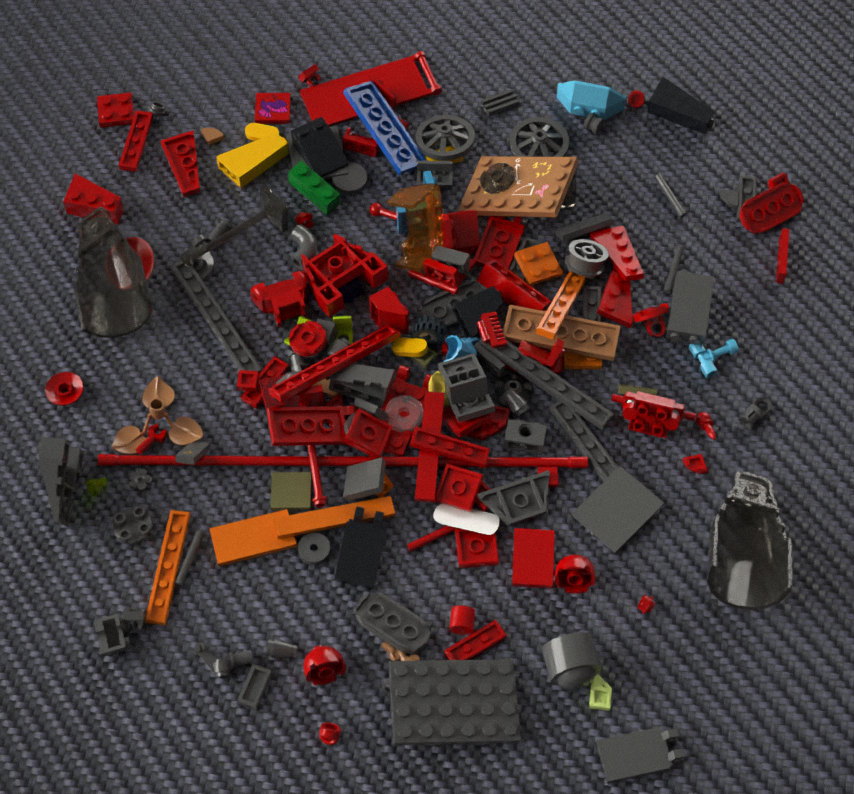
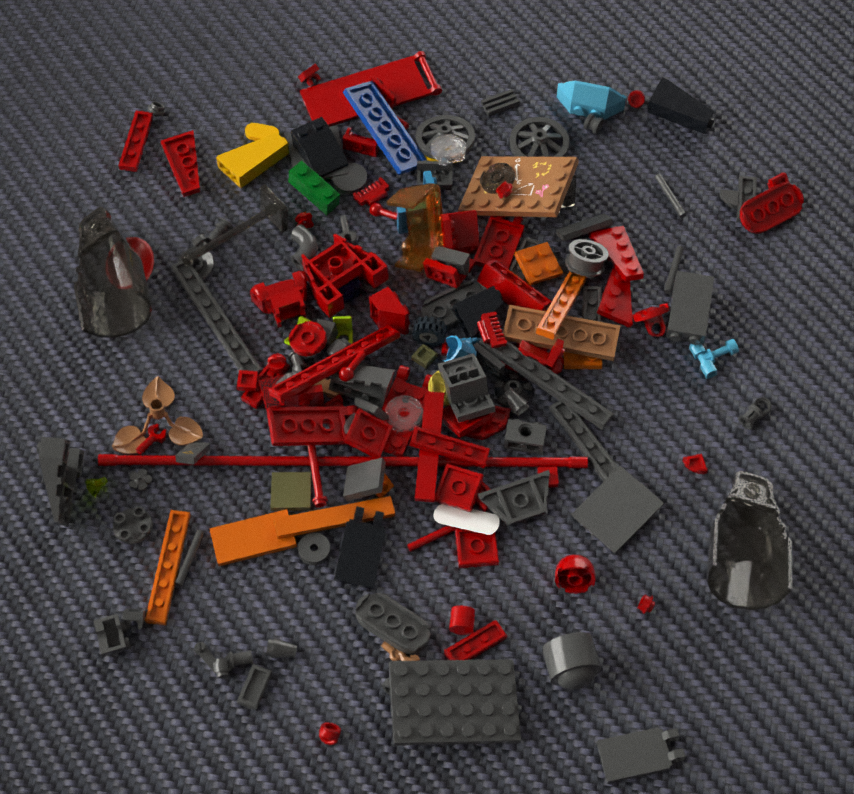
(64, 382): red dish -> none
(86, 196): red wedge -> none
(115, 109): red plate -> none
(212, 135): medium nougat tile -> none
(272, 108): red tile -> none
(277, 363): none -> red tile
(323, 665): red cylinder -> none
(346, 231): none -> dark grey bar
(347, 373): none -> red bar
(372, 195): none -> red piece
(410, 347): yellow tile -> none
(434, 282): red bar -> none
(448, 149): none -> clear tile
(504, 190): none -> red plate
(533, 558): red tile -> none
(600, 694): yellowish green tile -> none
(622, 389): olive tile -> none
(652, 413): red piece -> none
(704, 420): red bar -> none
(782, 256): red tile -> none

